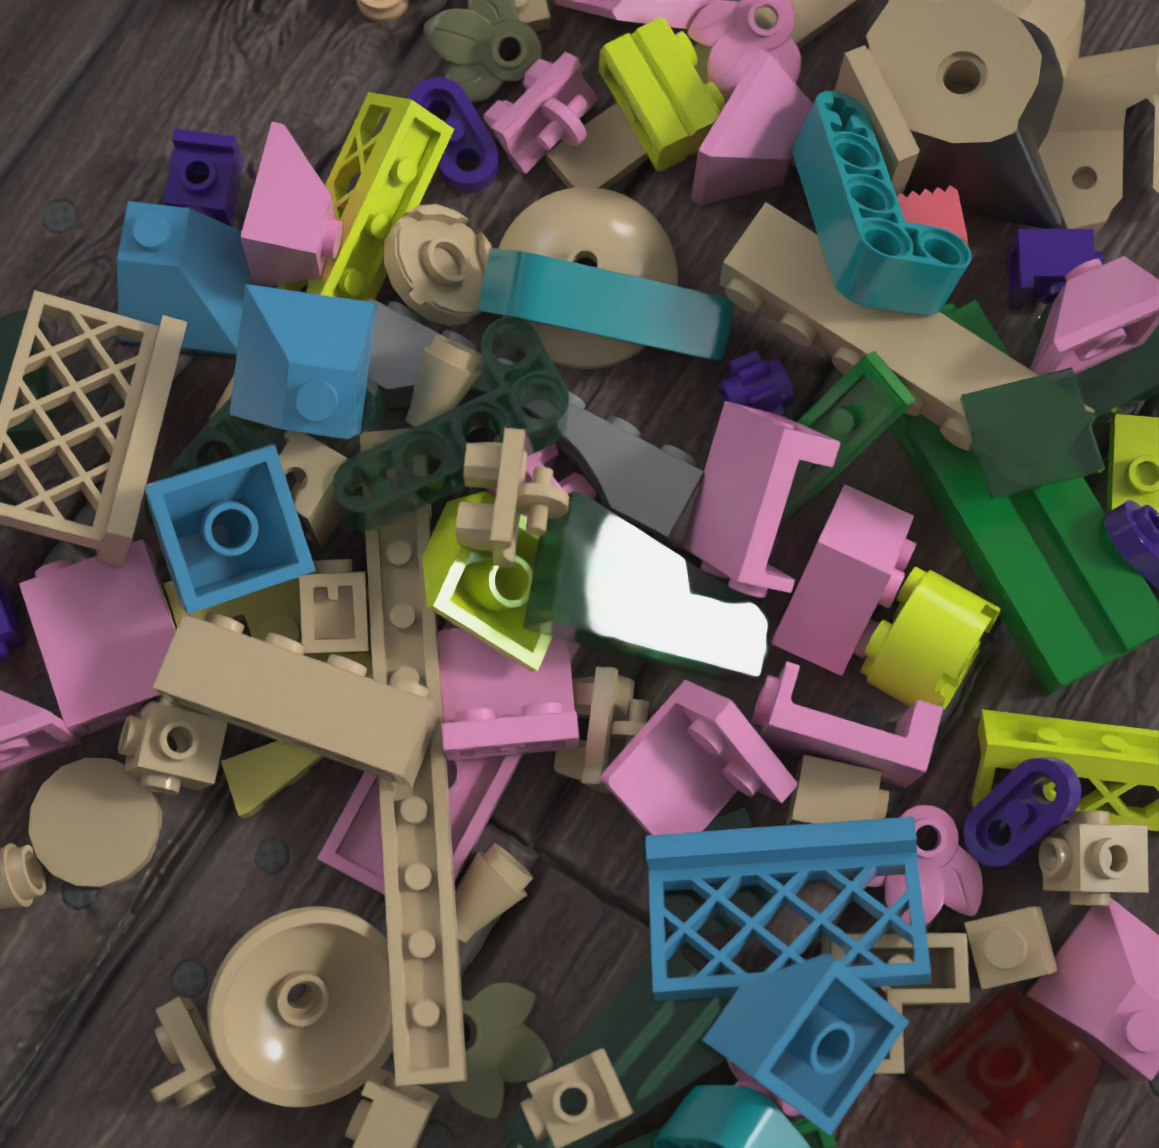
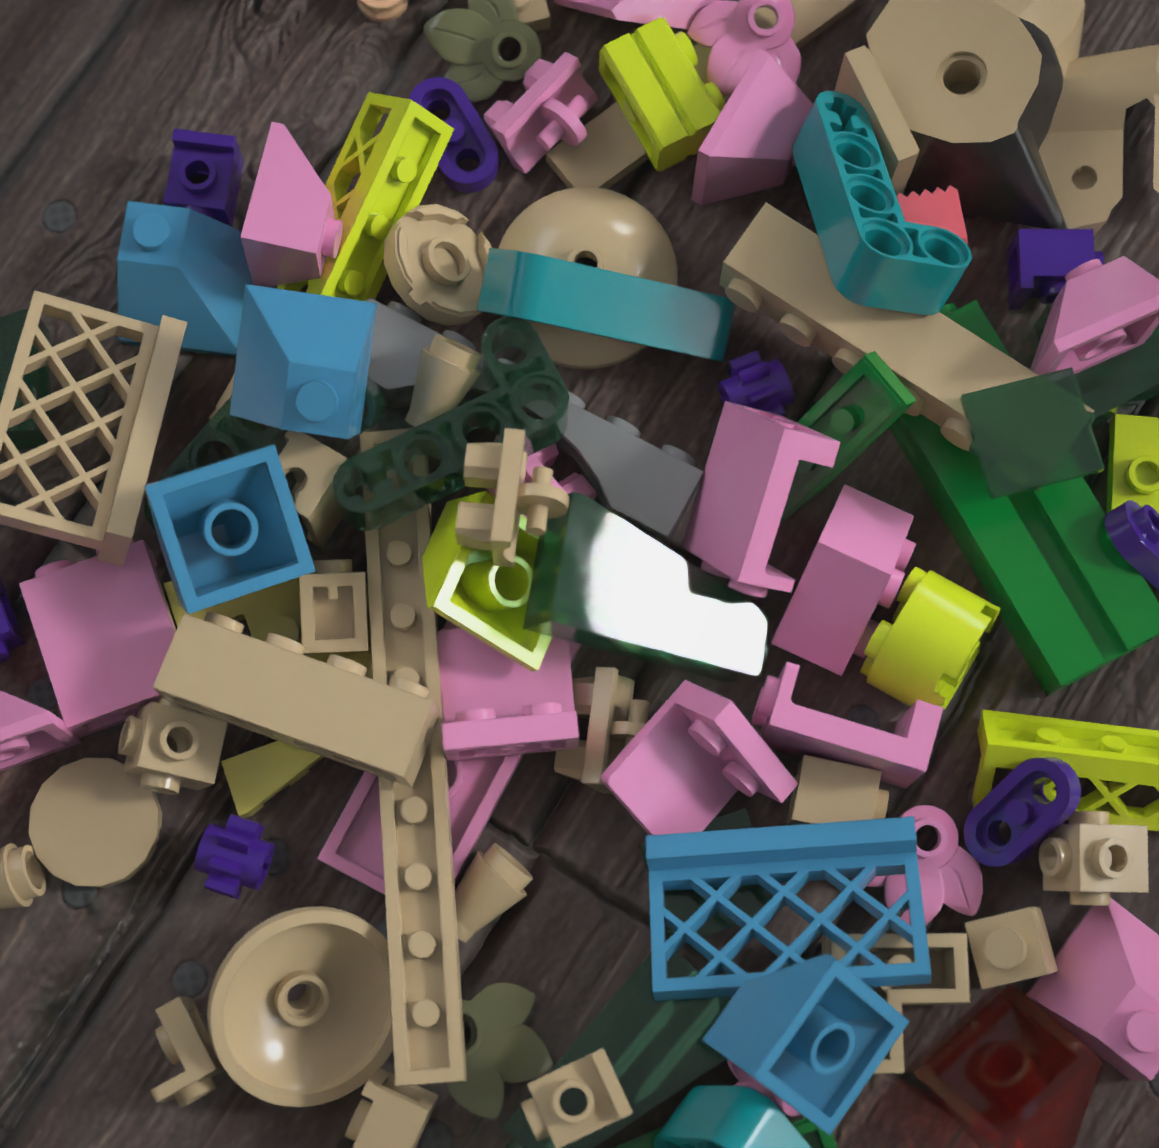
(234, 856): none -> dark purple gear

